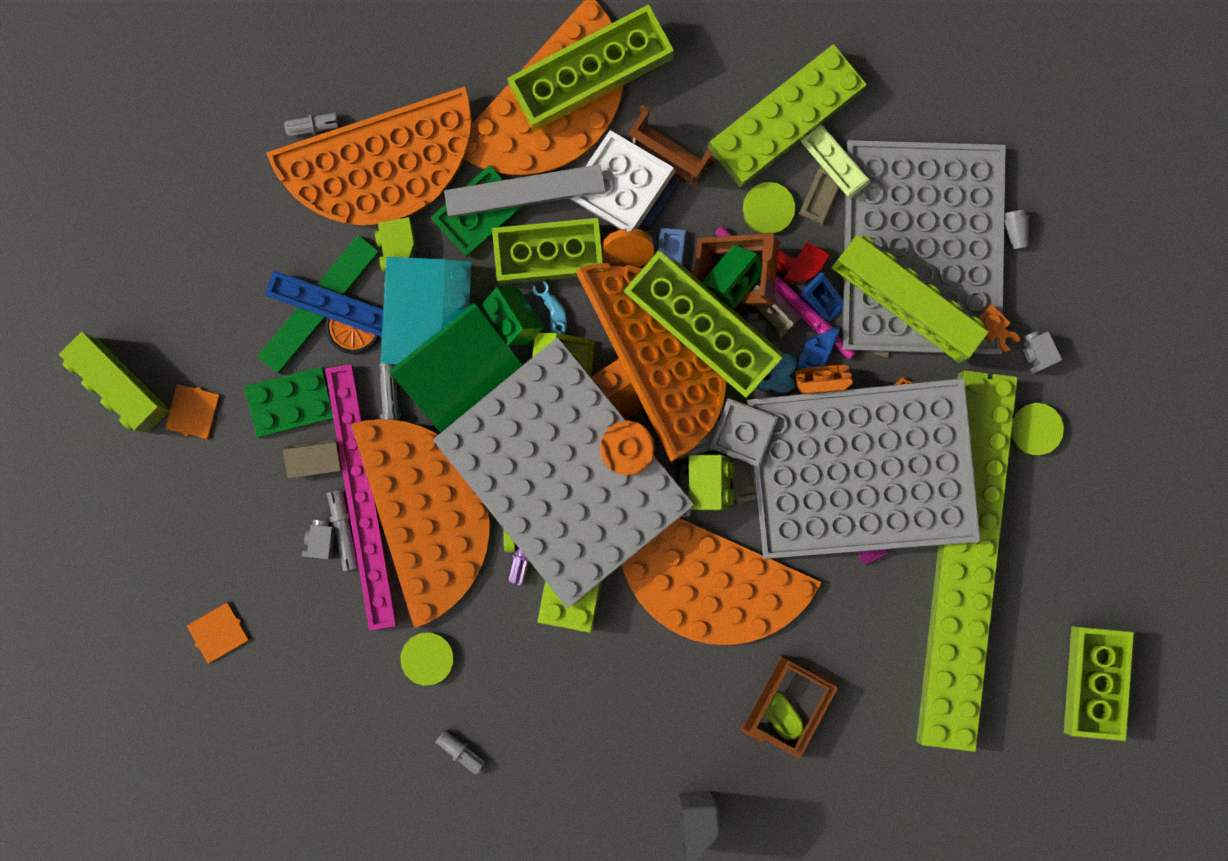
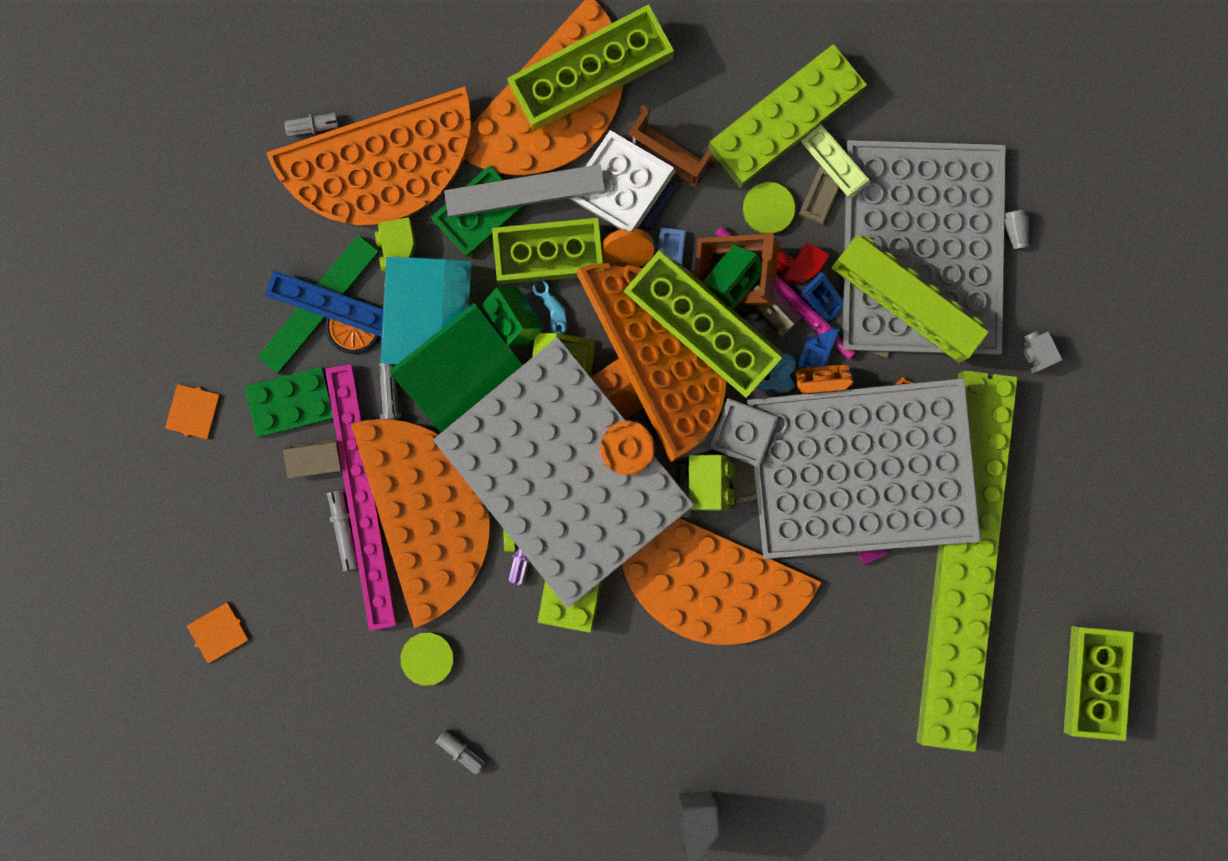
(113, 382): lime brick -> none
(319, 540): light grey brick -> none
(749, 726): dark orange piece -> none
(784, 717): lime tile -> none
(995, 325): orange plate -> none
(1037, 429): lime tile -> none

